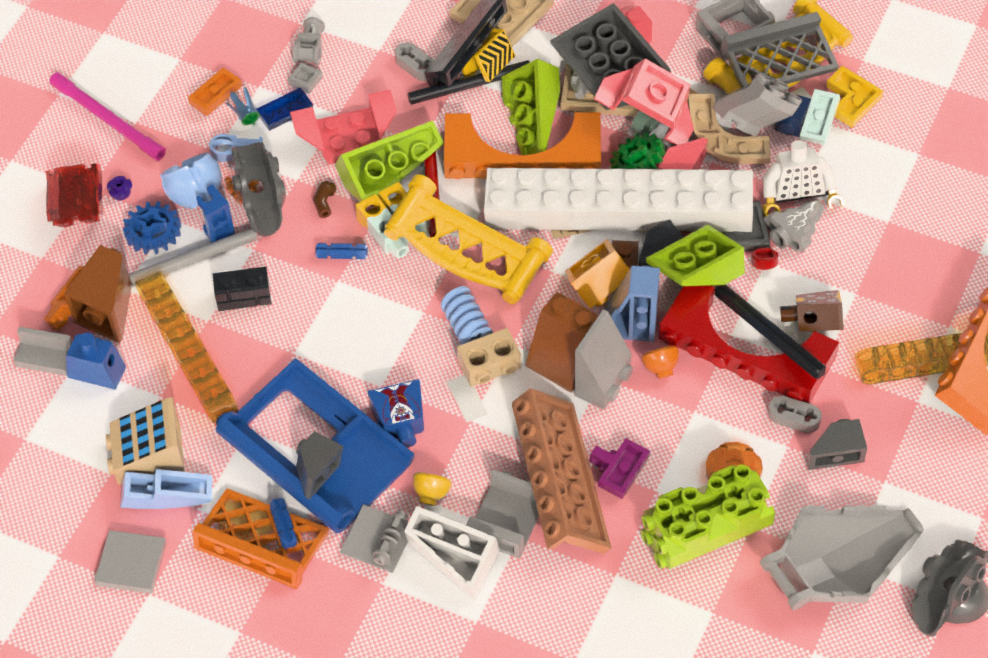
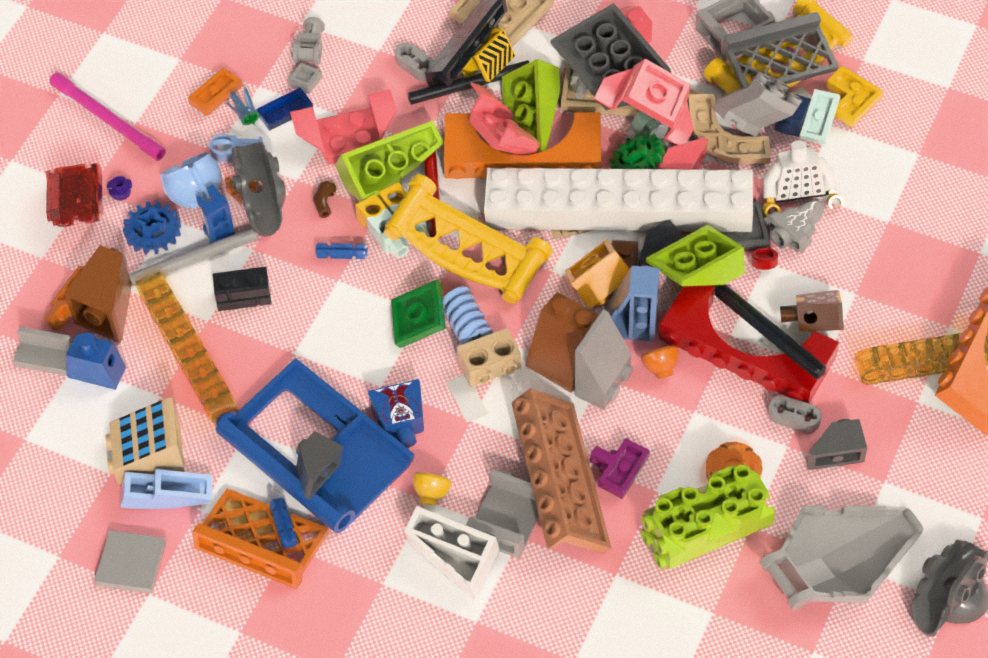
(377, 538): light grey hinge -> none
(418, 314): none -> green tile
(495, 125): none -> coral piece

